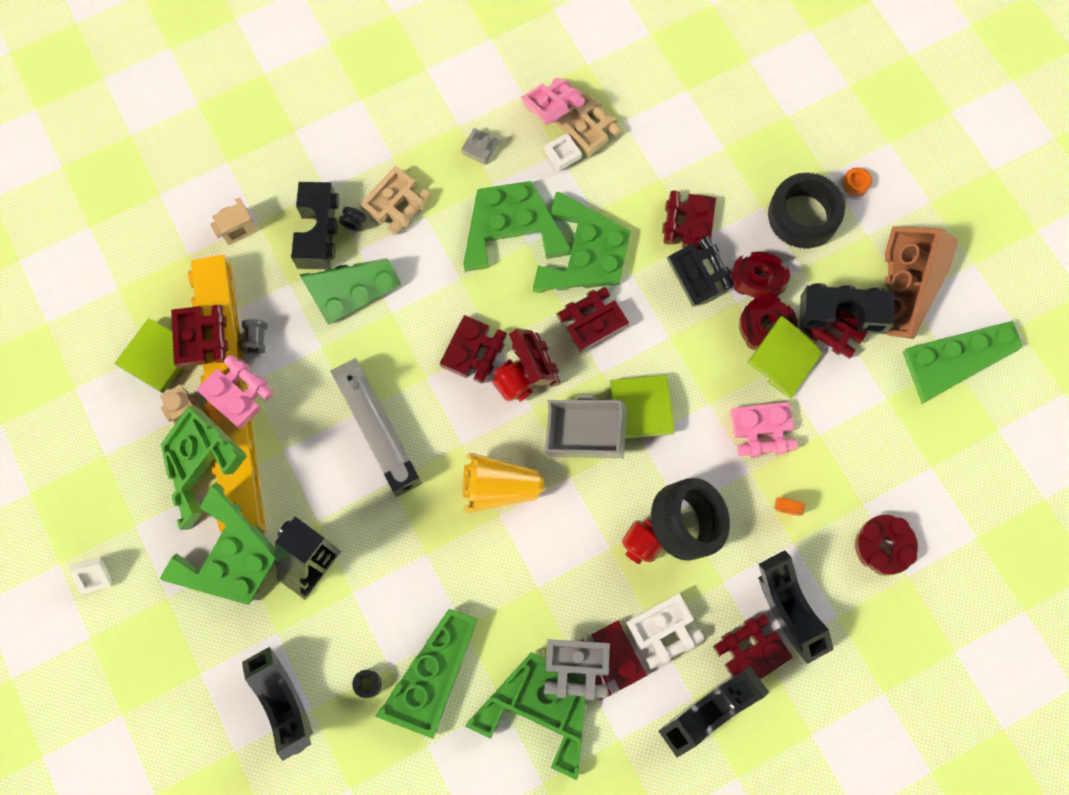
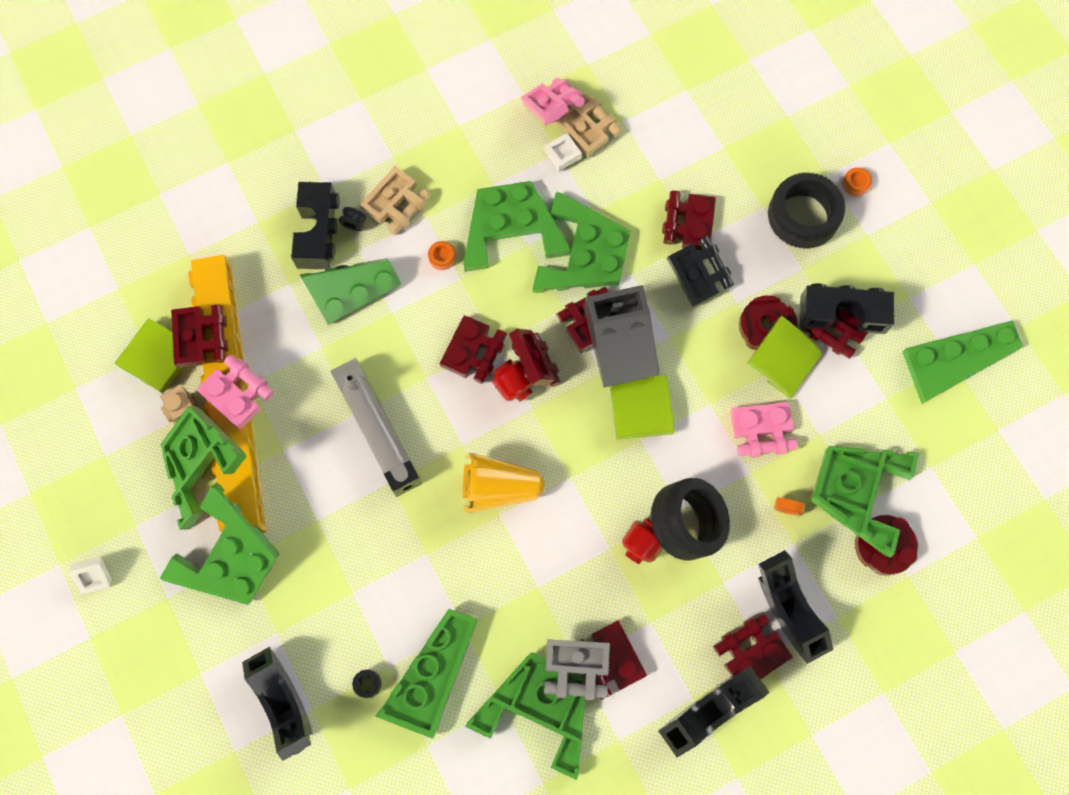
(233, 223): tan brick -> none
(253, 336): dark grey bush -> none
(302, 556): black wedge -> none
(442, 255): none -> orange tile
(479, 146): light grey tile -> none
(586, 428): light grey container -> none
(622, 335): none -> dark grey slope
(659, 622): white plate -> none
(748, 282): dark red plate -> none
(849, 487): none -> bright green wing
(916, 269): nougat wedge -> none

